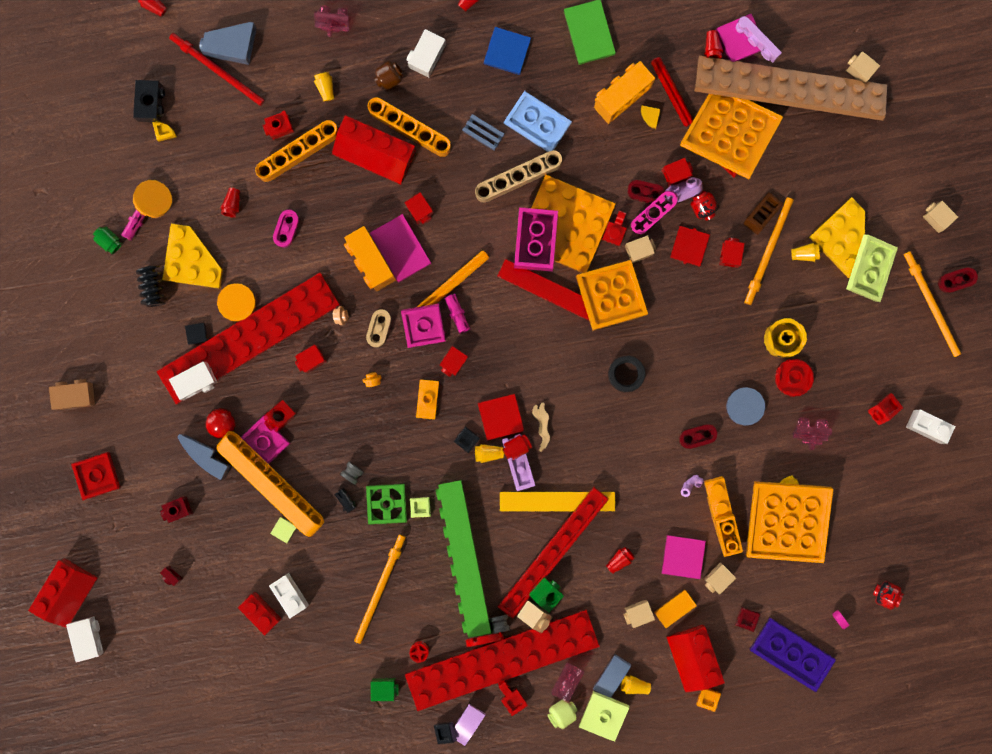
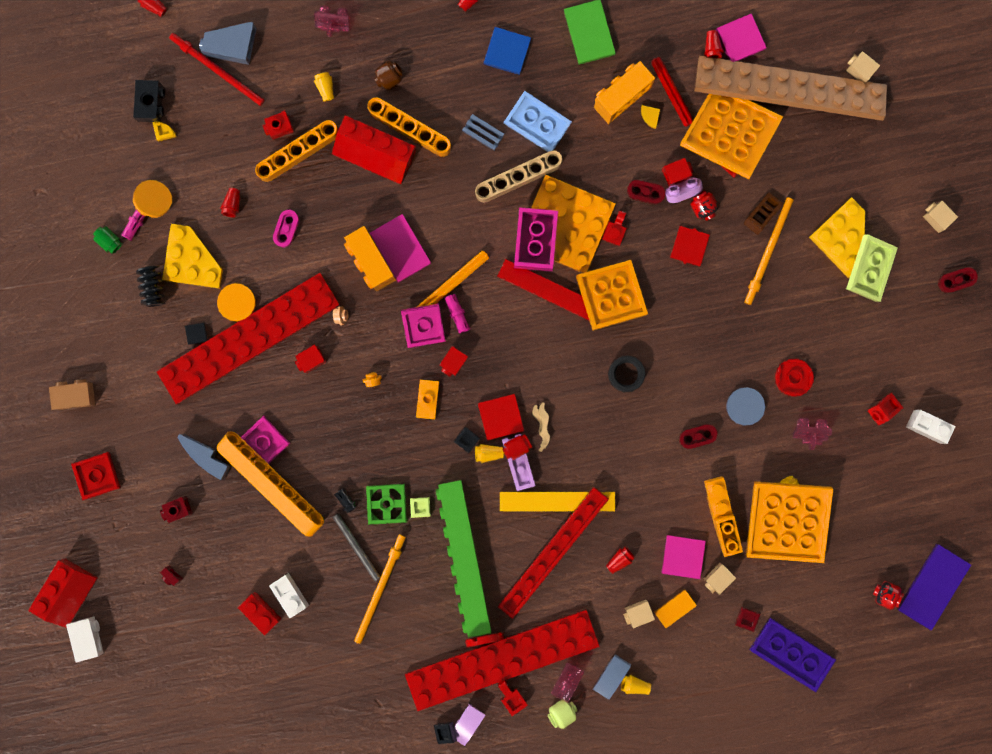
(193, 381): white brick -> none
(219, 422): red hair -> none
(282, 409): red brick -> none
(283, 530): yellowish green tile -> none
(352, 473): dark grey wheel -> none
(356, 547): none -> flat silver bar
(378, 328): tan plate -> none
(384, 689): green brick -> none
(419, 209): red brick -> none
(419, 655): red wheel -> none
(426, 53): white brick -> none
(499, 624): dark grey wheel -> none
(534, 617): tan brick -> none
(546, 594): green brick -> none
(604, 716): yellowish green plate -> none
(640, 249): tan brick -> none
(647, 225): dark pink beam -> none
(688, 485): lavender arm -> none
(695, 659): red slope -> none
(708, 699): light orange tile -> none
(731, 253): red brick -> none
(757, 38): lavender plate -> none
(785, 327): yellow brick -> none
(806, 253): yellow cone -> none
(840, 619): dark pink tile -> none
(915, 270): light orange bar -> none
(934, 587): none -> dark purple tile

